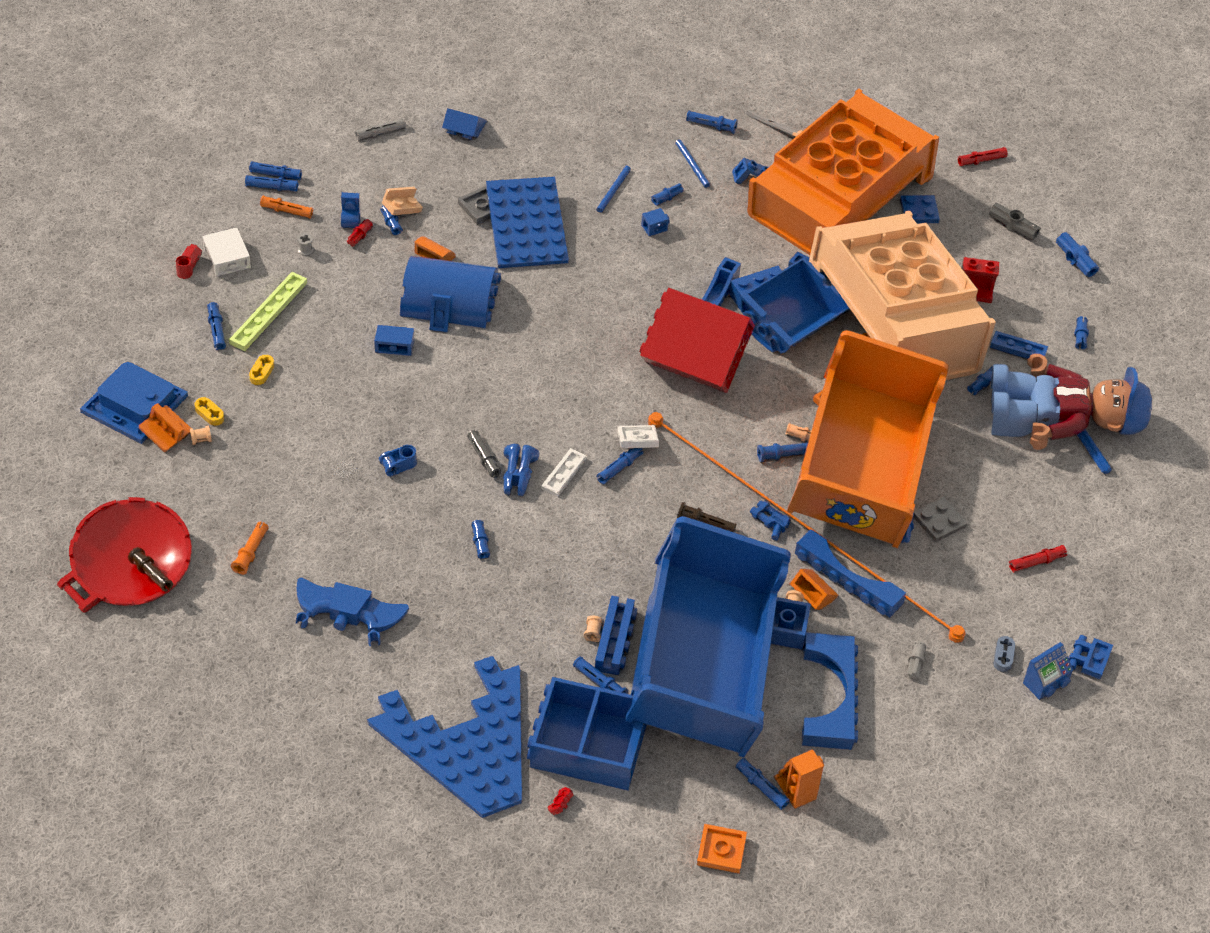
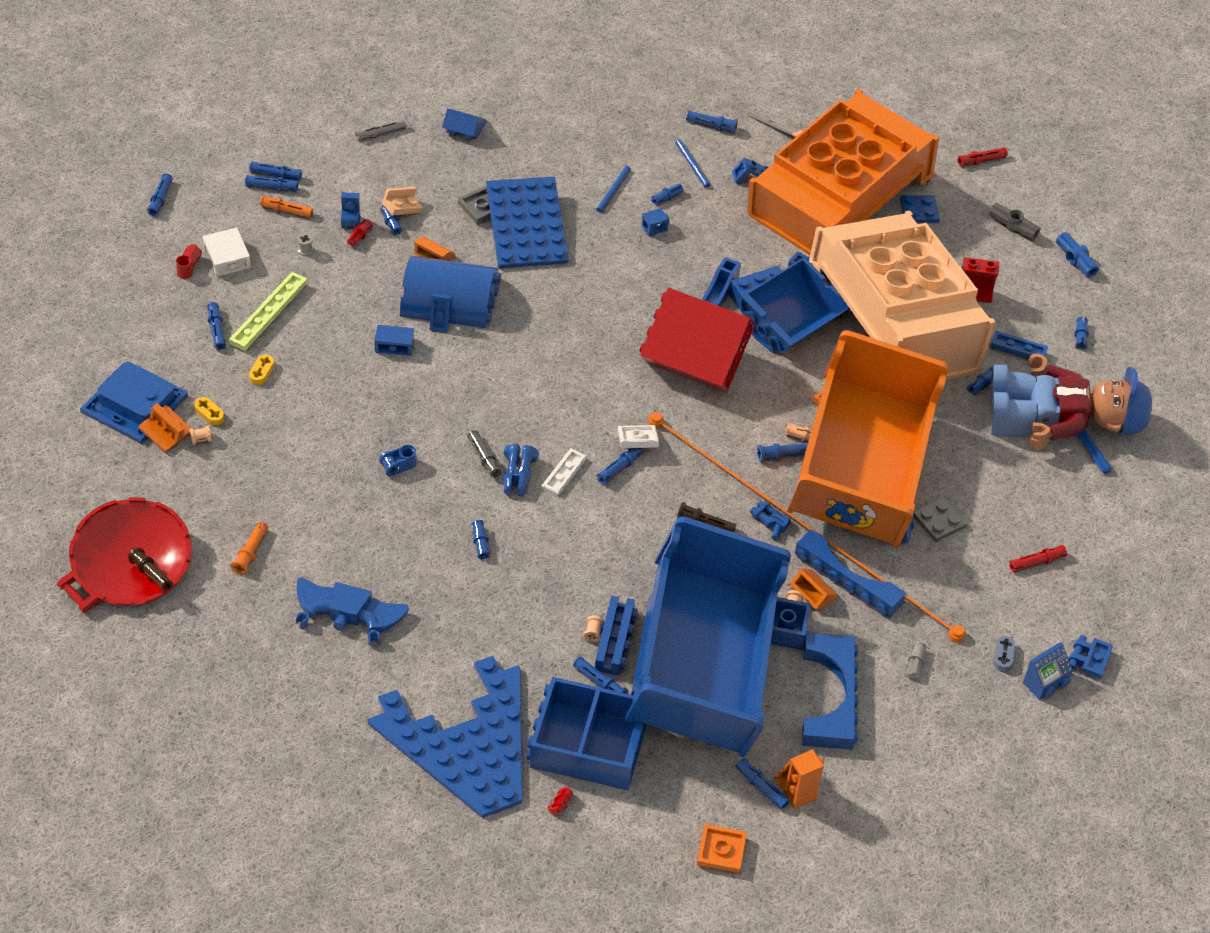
(157, 199): none -> blue pin

